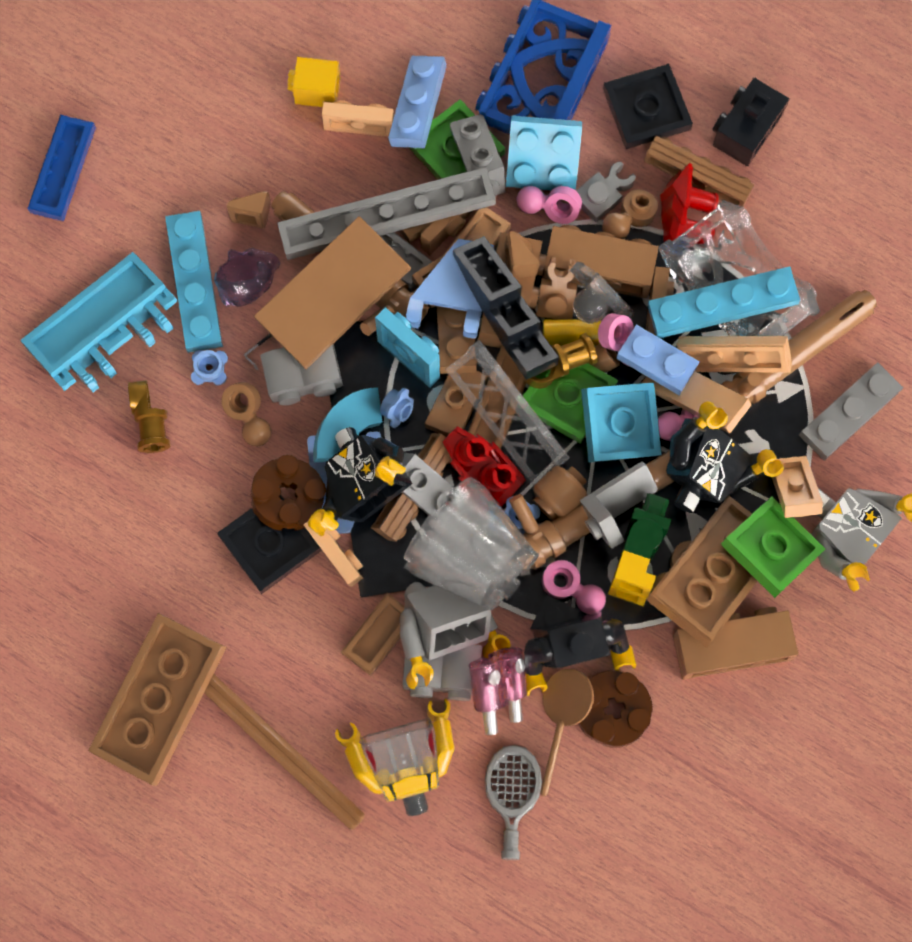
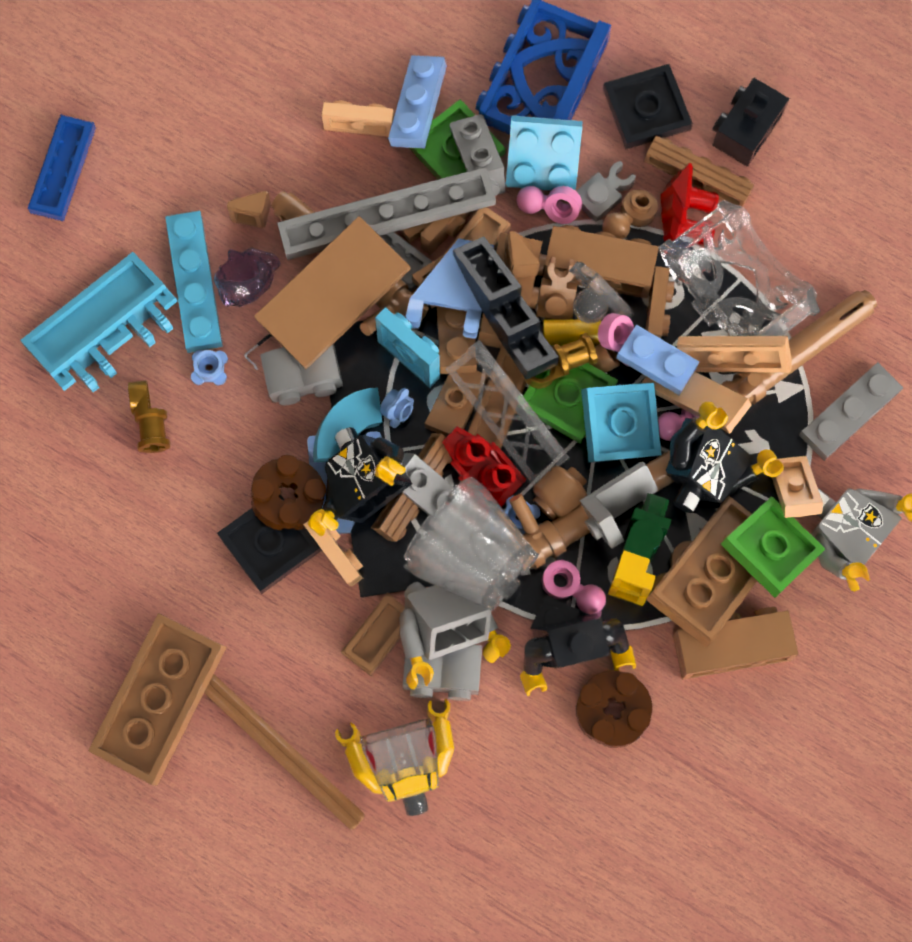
(255, 430): medium nougat plate -> none
(314, 81): yellow brick -> none
(498, 683): clear pink piece -> none
(511, 836): light grey piece -> none
(567, 704): medium nougat piece -> none
(723, 302): medium azure plate -> none

